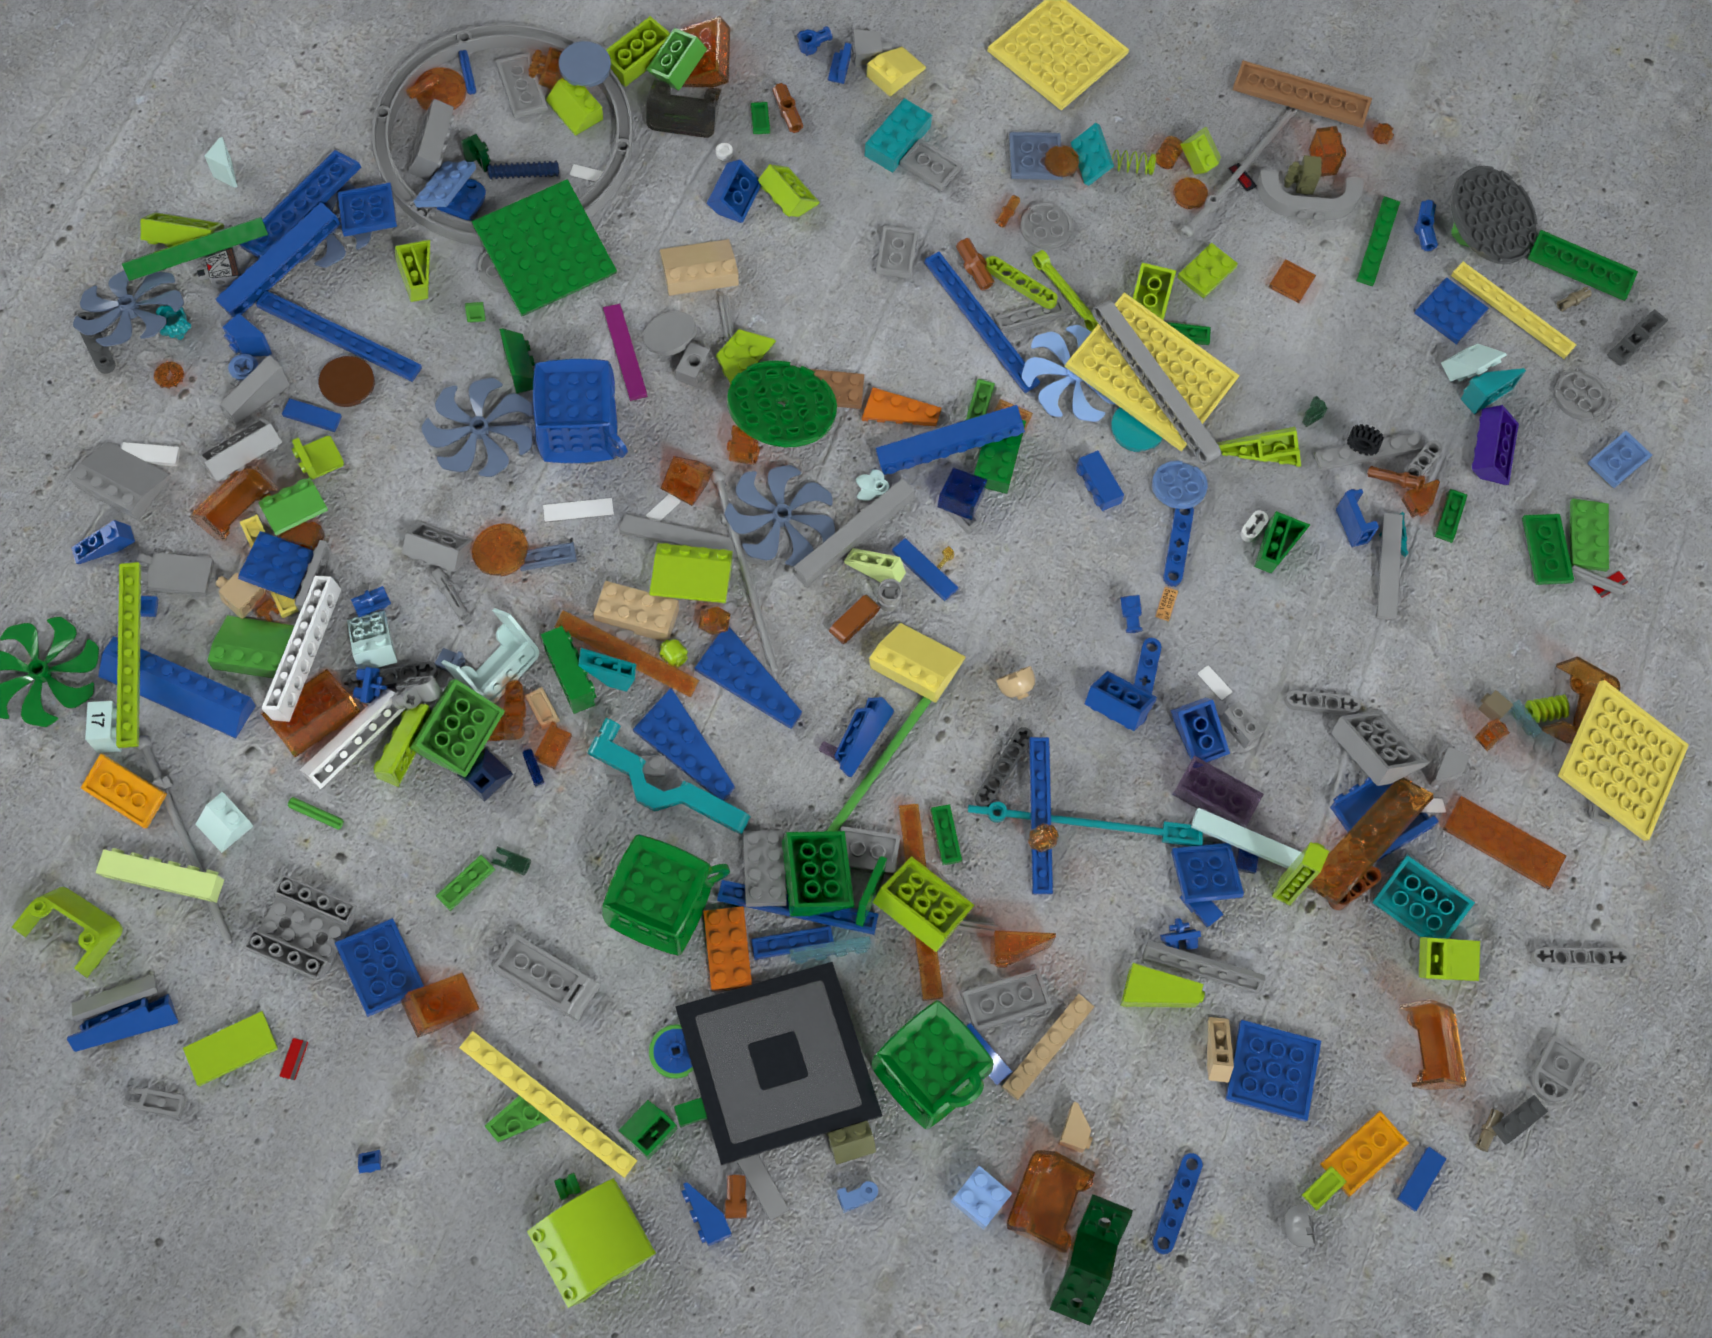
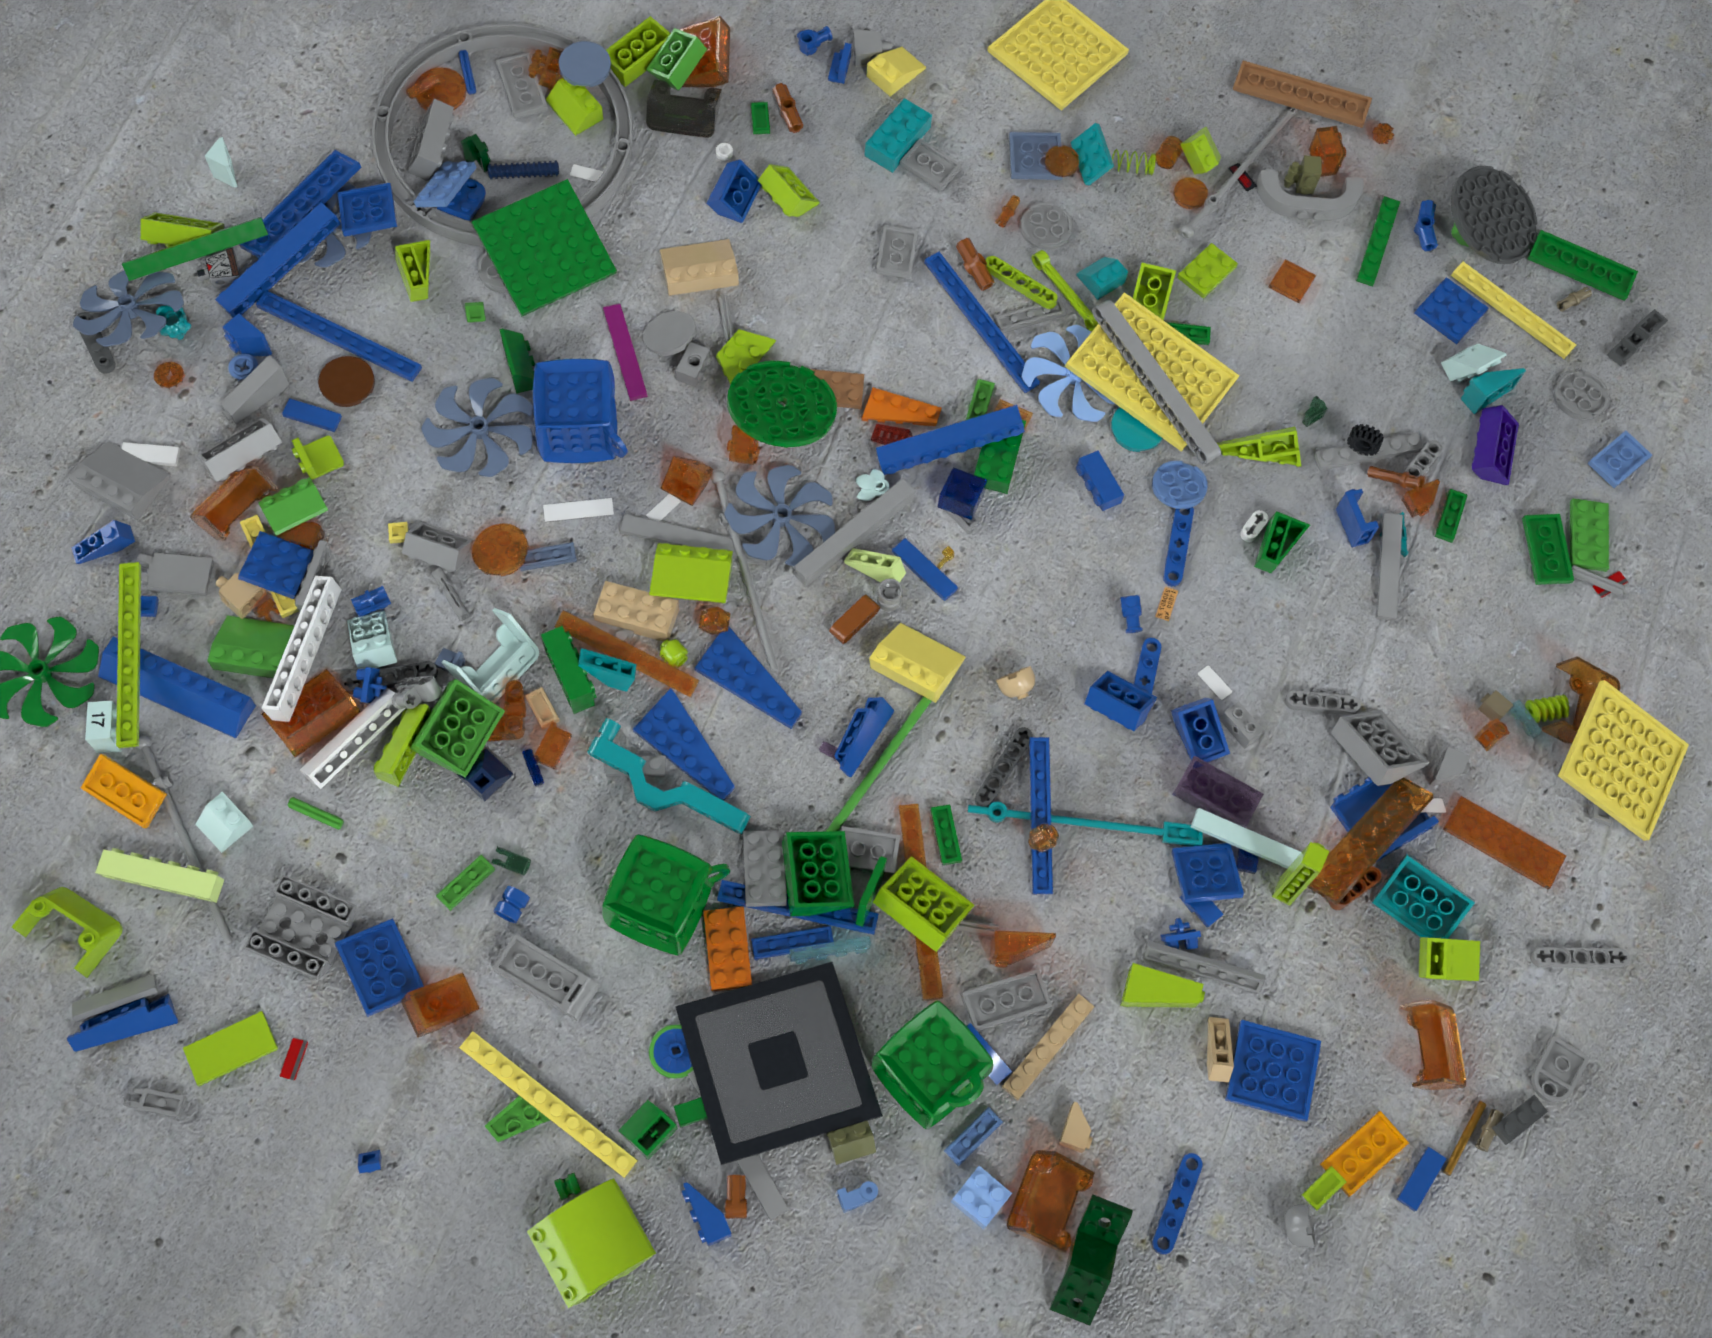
(397, 532): none -> light yellow plate
(511, 904): none -> blue wheel
(900, 432): none -> clear red slope
(973, 1136): none -> medium blue tile
(1103, 276): none -> teal slope
(1464, 1138): none -> pearl gold bar

